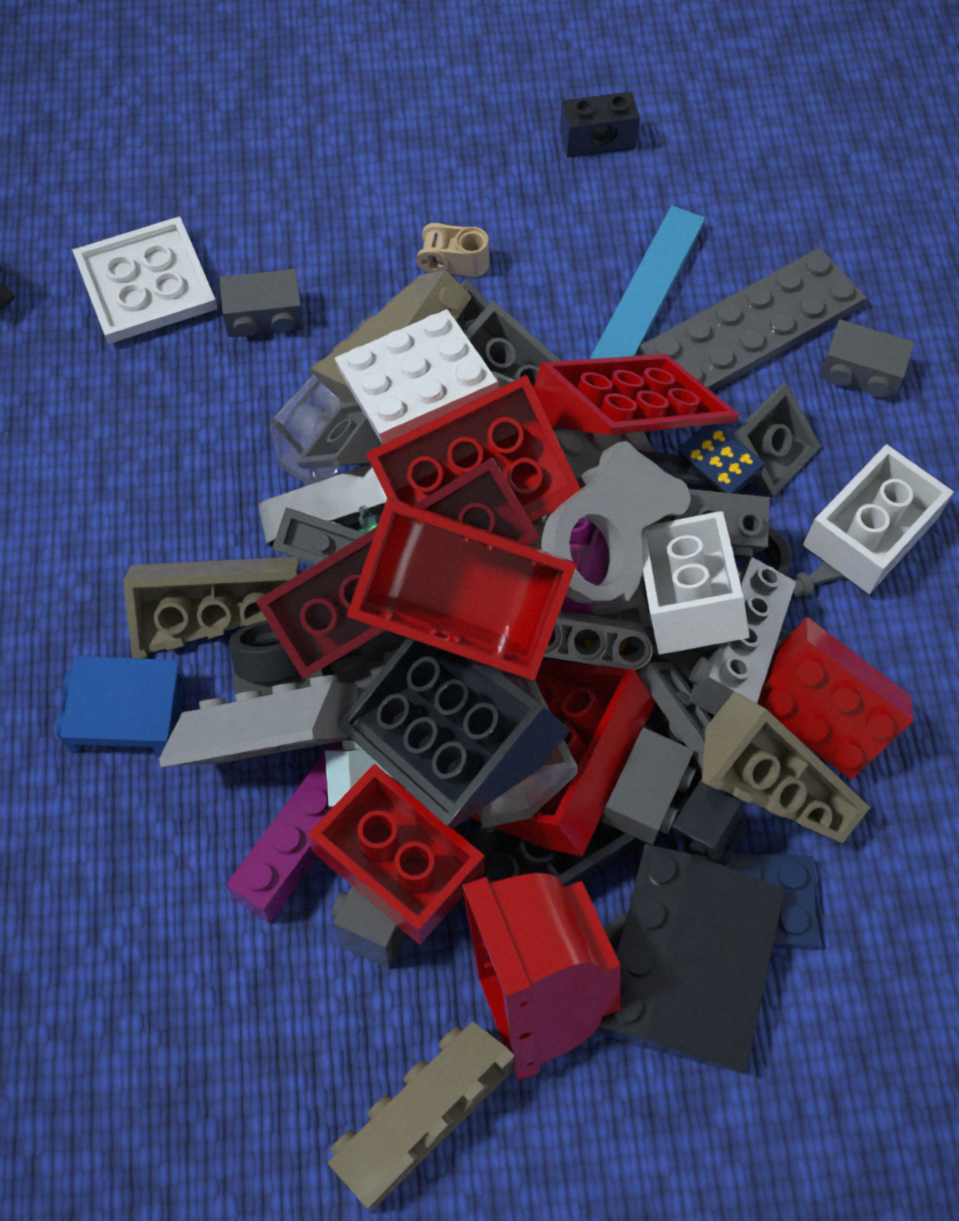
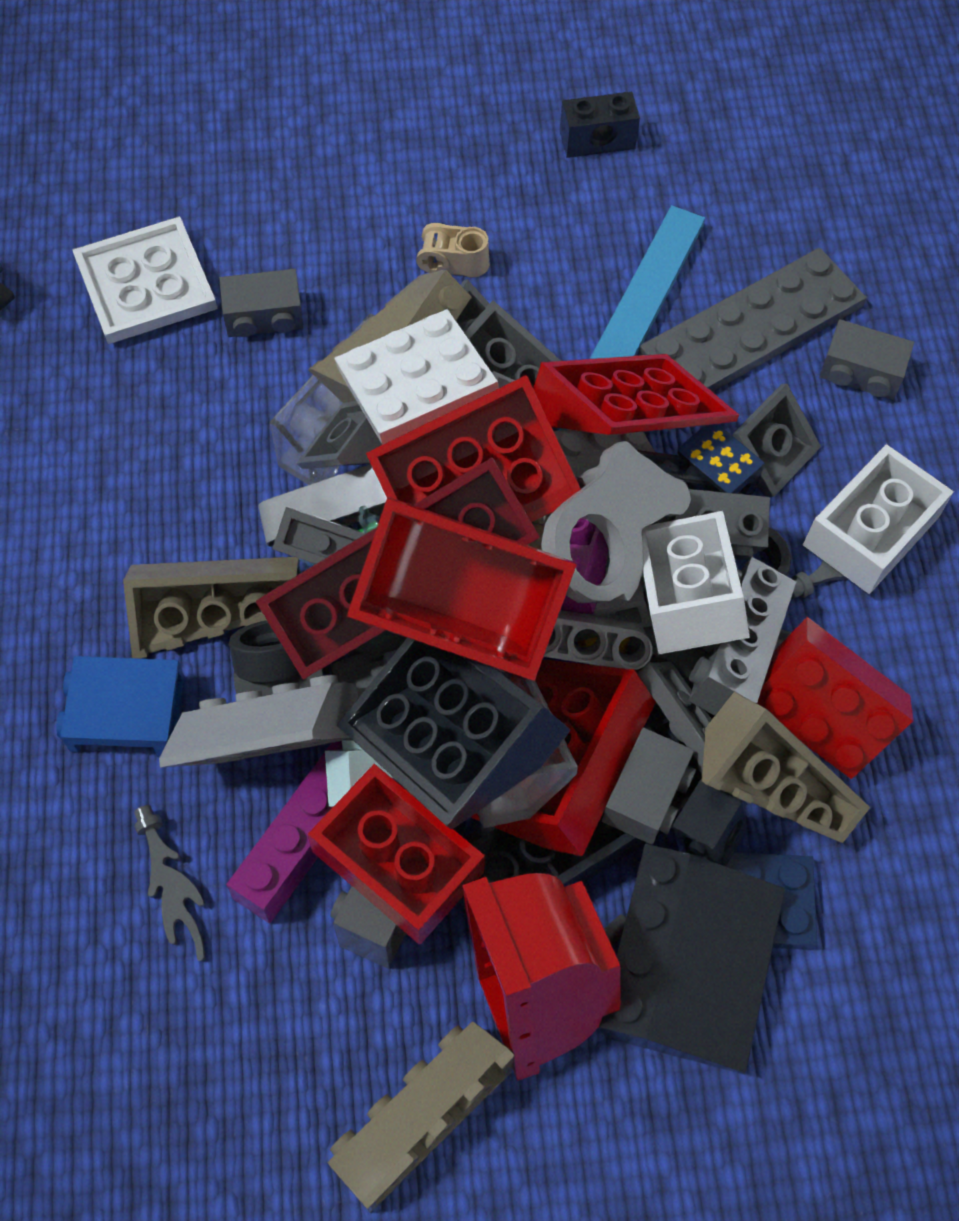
(175, 885): none -> dark grey piece

